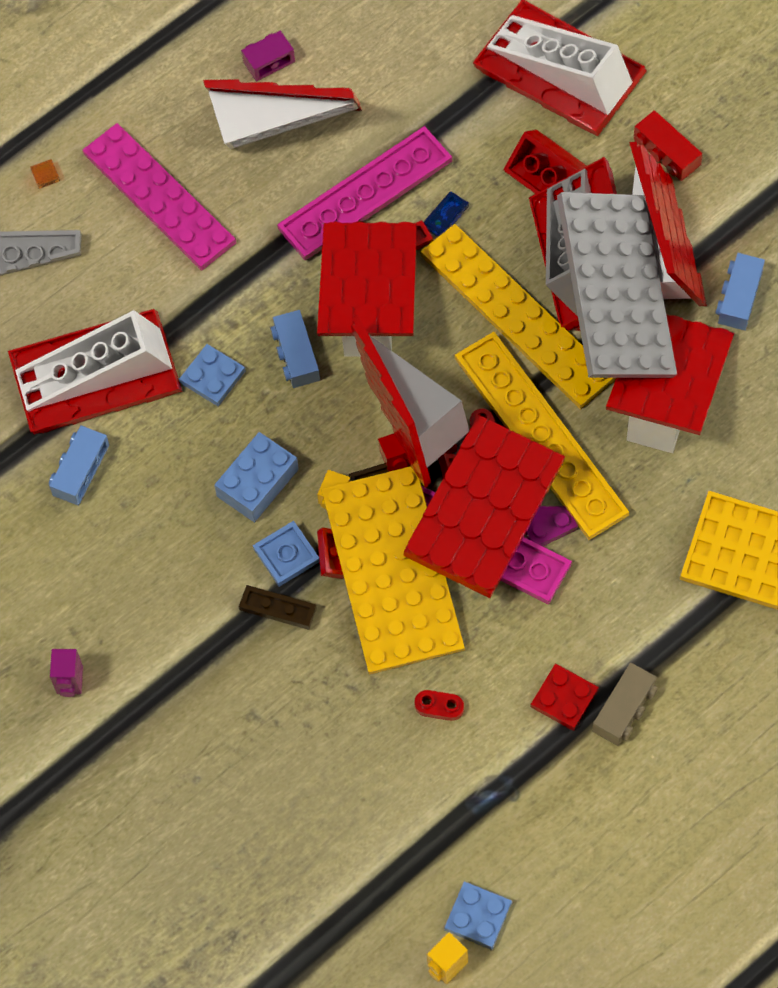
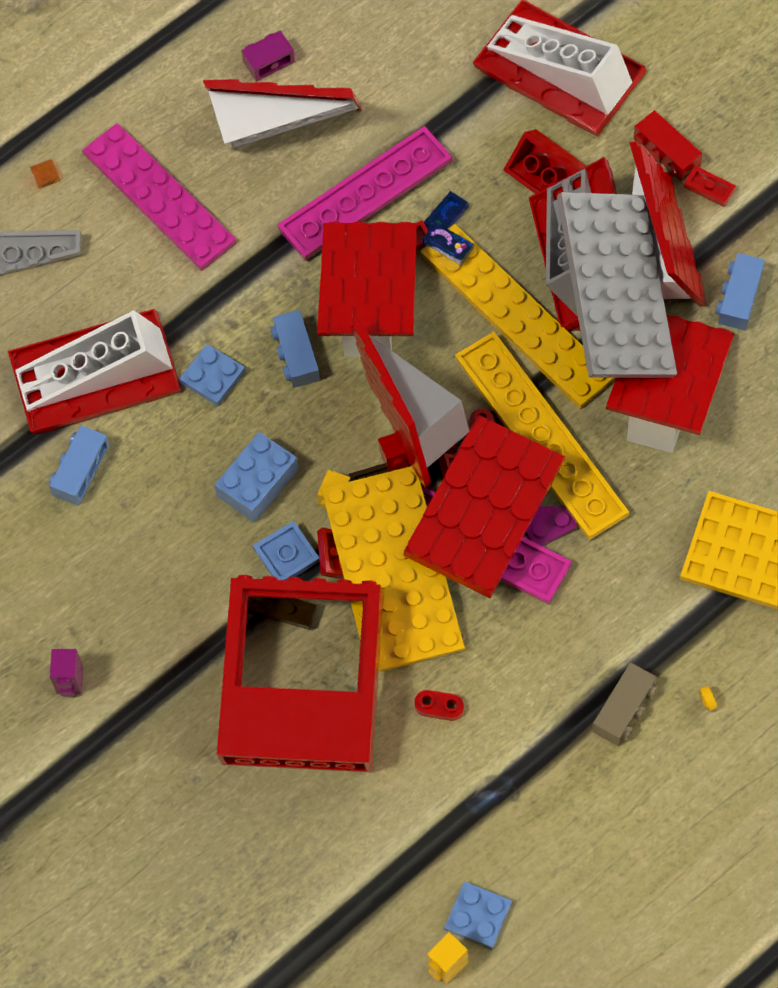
(300, 724): none -> red panel
(448, 243): none -> clear blue tile
(564, 697): red plate -> none
(707, 698): none -> yellow tile
(709, 186): none -> red plate

